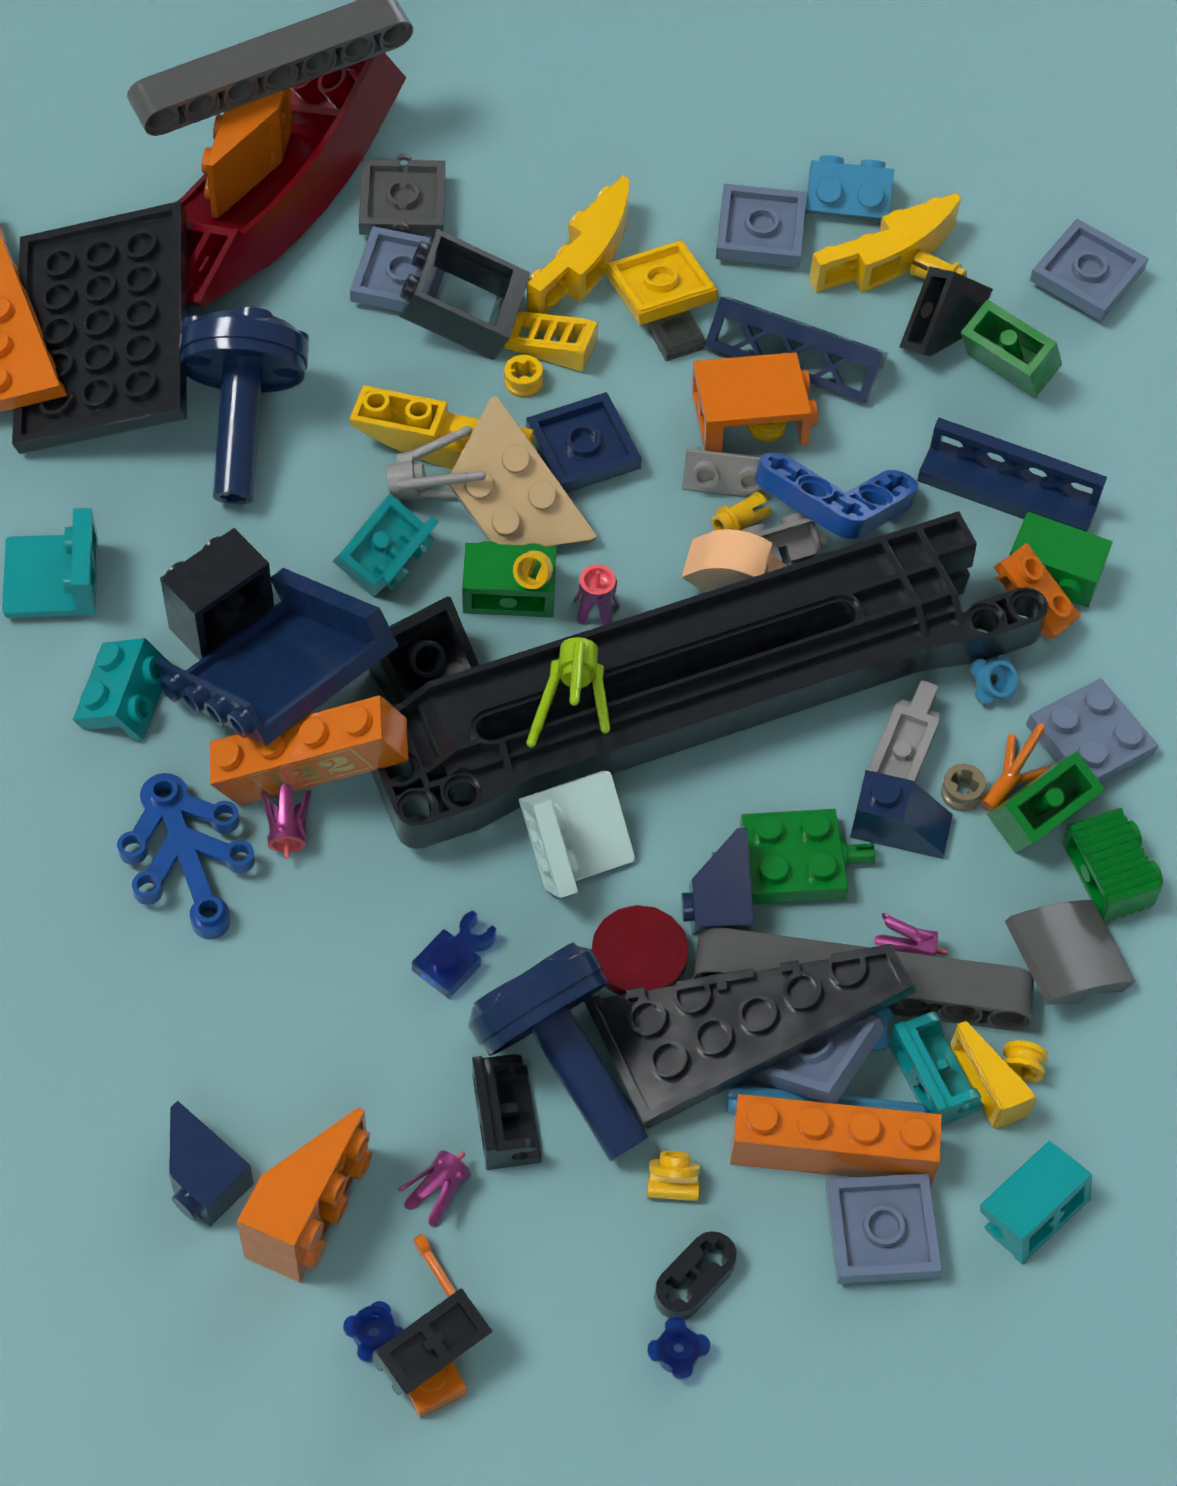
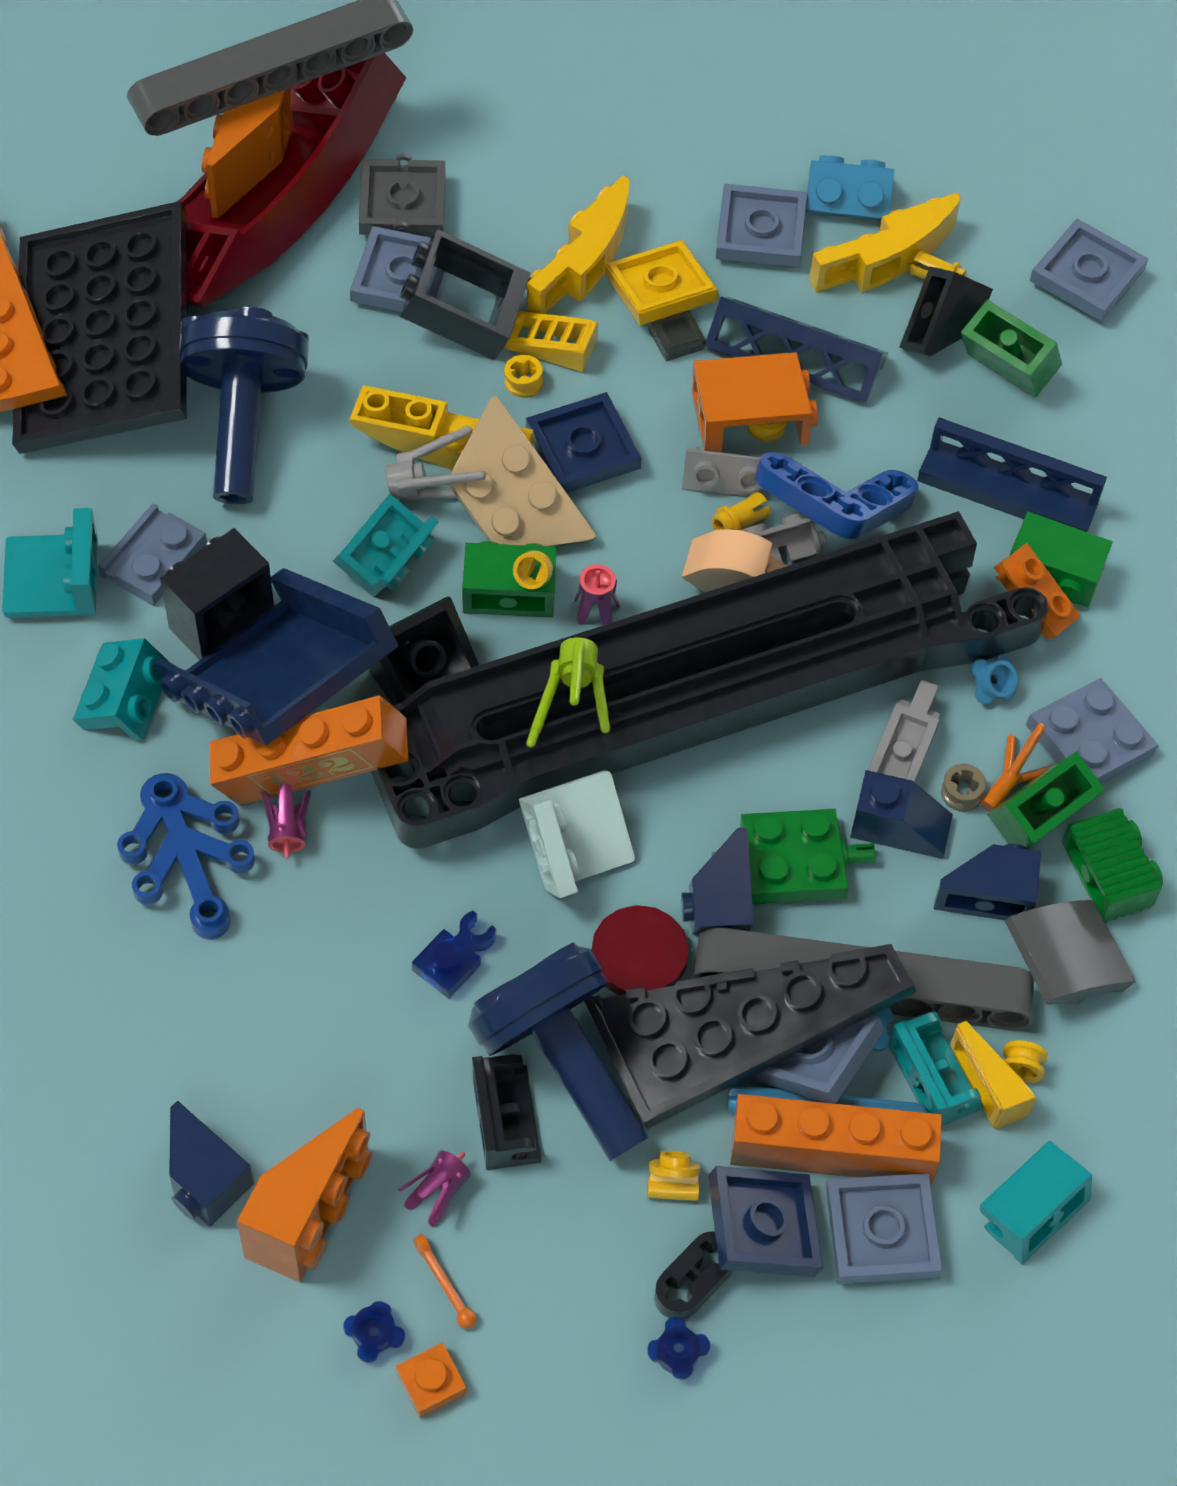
(149, 551): none -> sand blue plate
(431, 1343): black hinge -> none
(765, 1221): none -> dark blue plate
(918, 940): flat silver piece -> none
(992, 884): none -> dark blue slope

